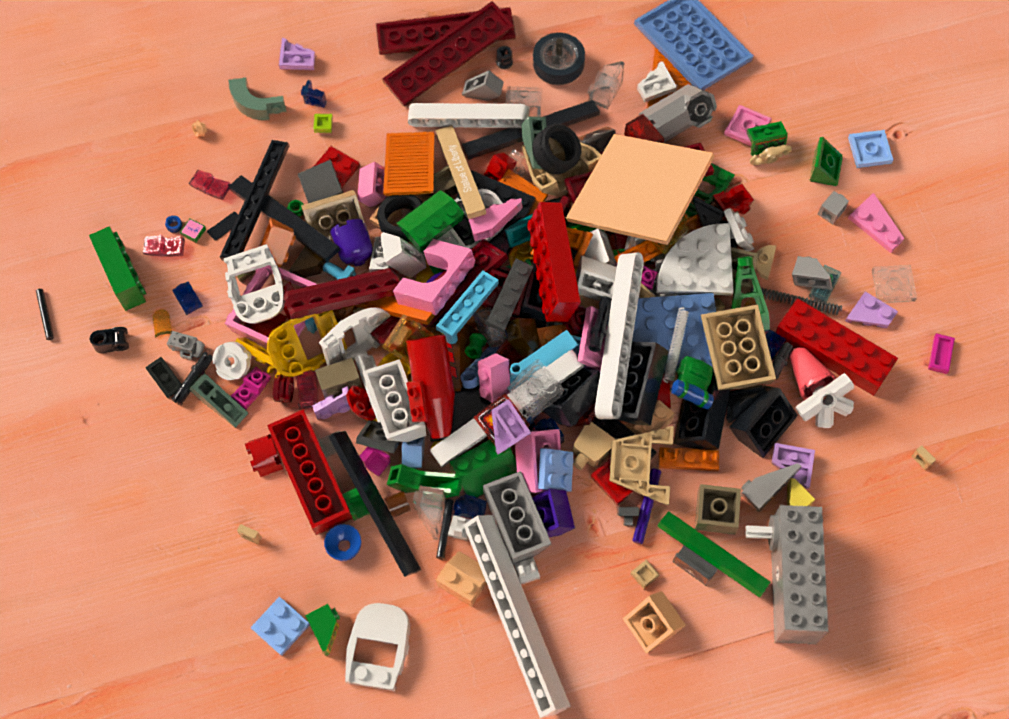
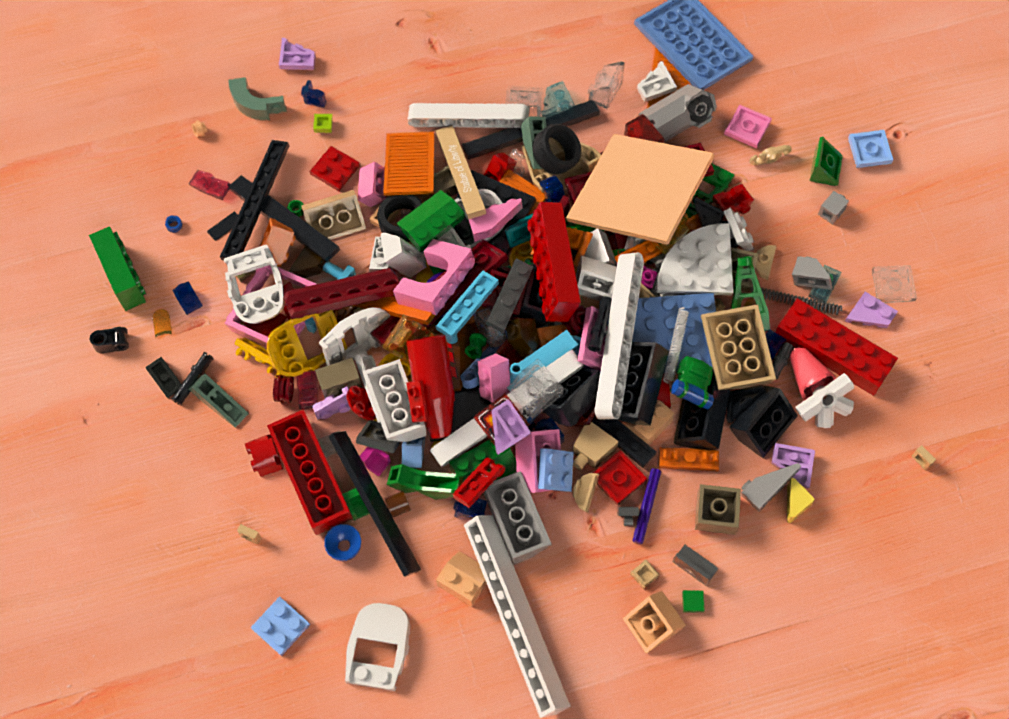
(44, 314): black bar -> none
(163, 247): clear pink slope -> none
(185, 344): light grey piece -> none
(192, 230): tile -> none
(241, 357): white plate -> none
(251, 388): dark pink slope -> none
(320, 182): dark grey tile -> none
(324, 626): green slope -> none
(353, 242): dark purple cylinder -> none
(421, 32): dark red plate -> none
(430, 508): clear slope -> none
(444, 529): black bar -> none
(448, 53): dark red plate -> none
(457, 528): white tile -> none
(478, 482): none -> red plate
(483, 86): light grey slope -> none
(507, 58): black bush -> none
(527, 571): white tile -> none
(552, 189): none -> clear blue bracket
(554, 511): dark purple slope -> none
(556, 100): none -> clear light blue wing
(558, 58): wheel -> none
(584, 490): none -> tan plate
(598, 139): dark grey panel -> none
(632, 463): tan wing -> none
(693, 601): none -> green tile
(714, 554): green tile -> none
(767, 136): green panel -> none
(797, 573): light grey piece -> none
(877, 223): bright pink wing -> none
(941, 353): dark pink tile -> none

